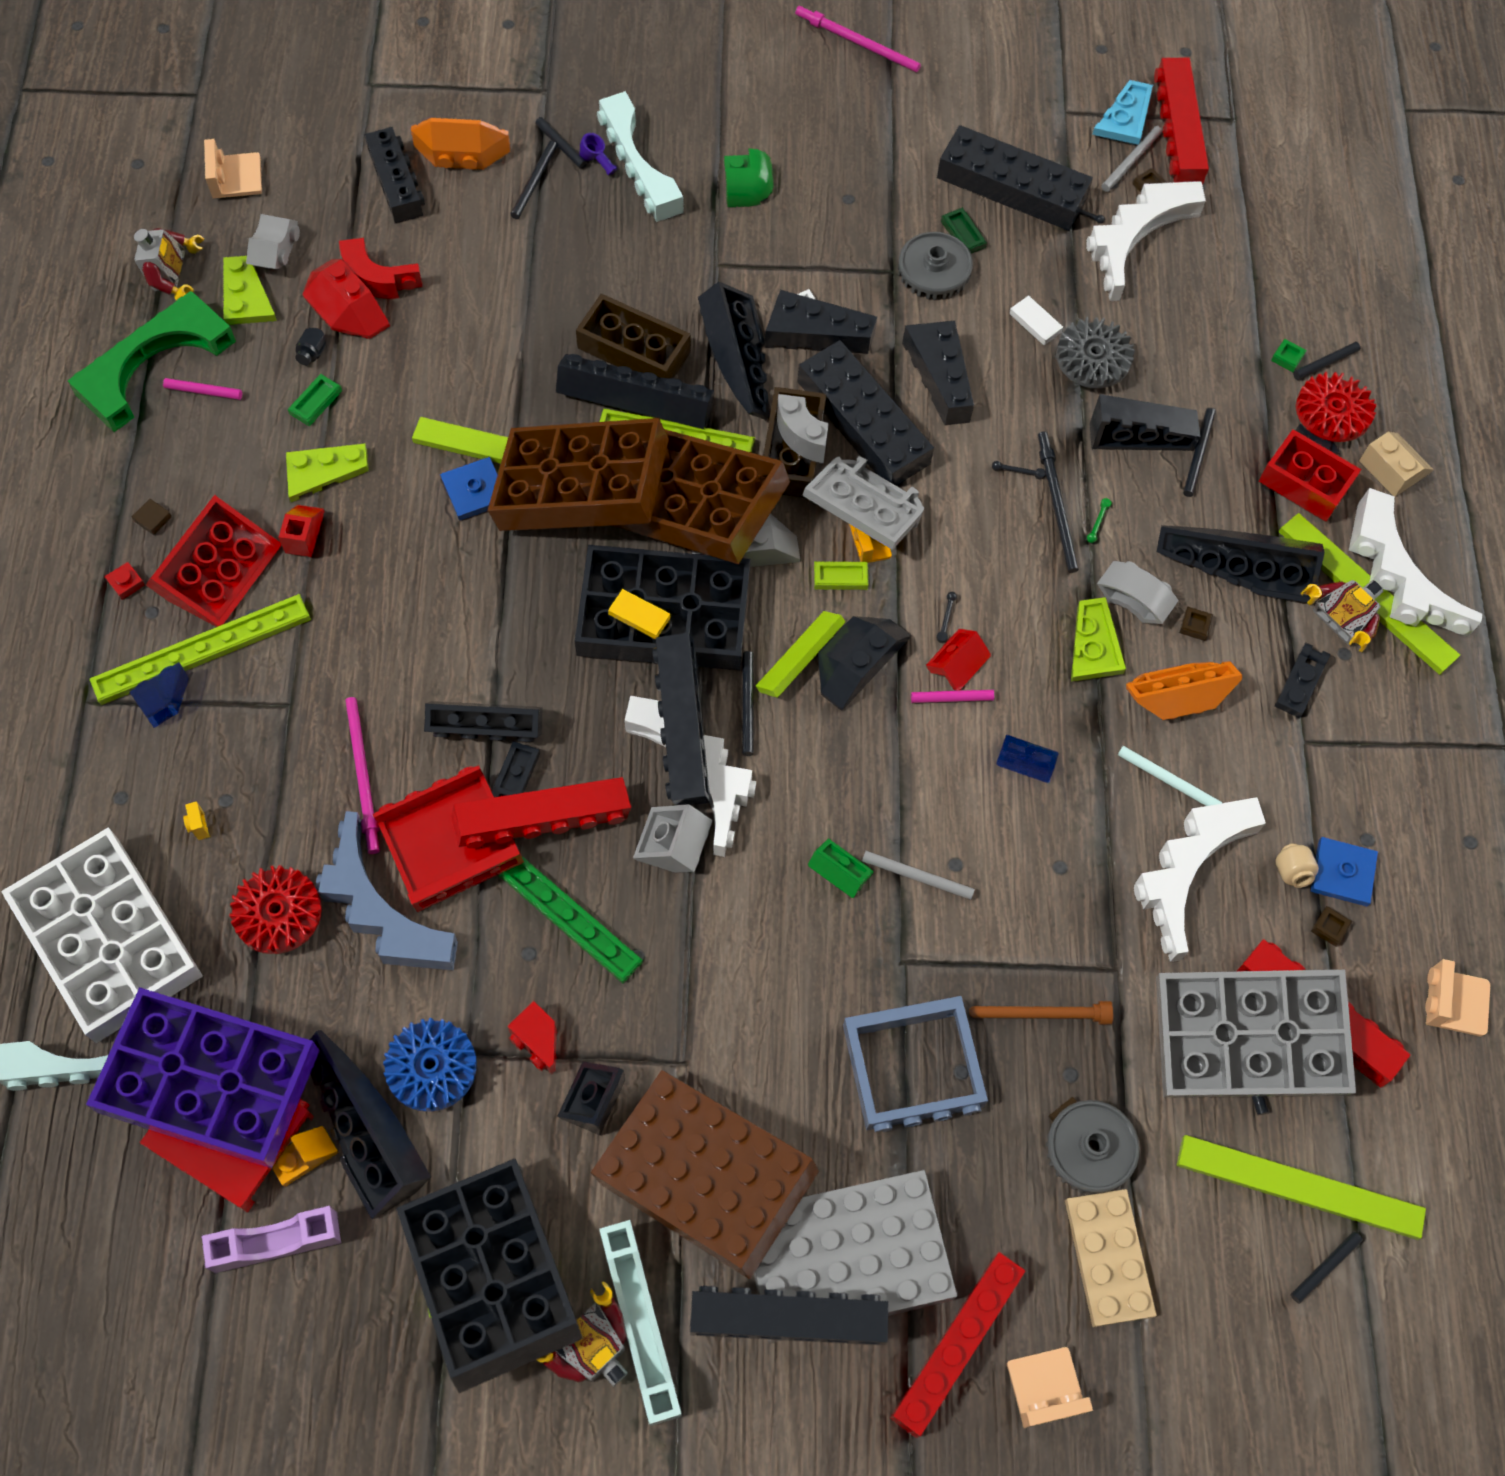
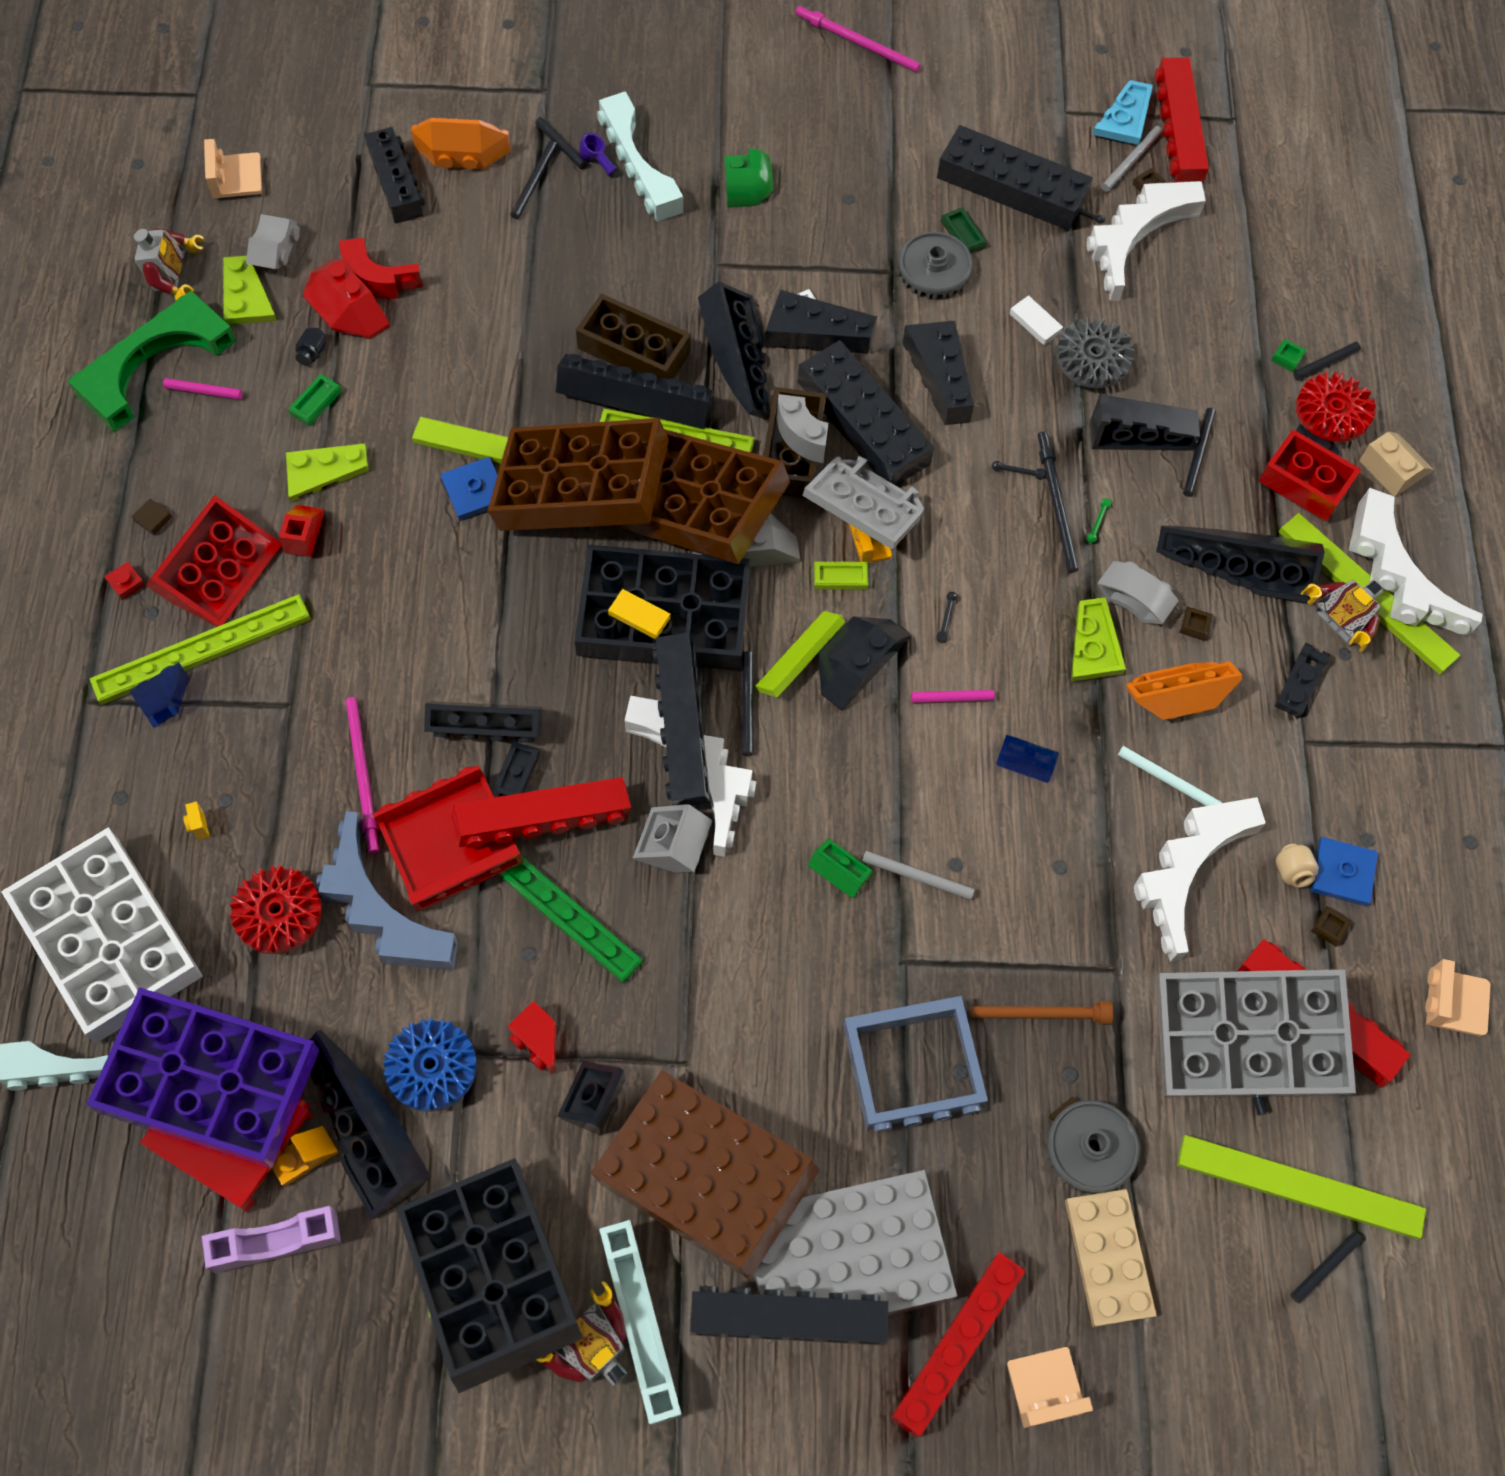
(960, 658): red panel -> none

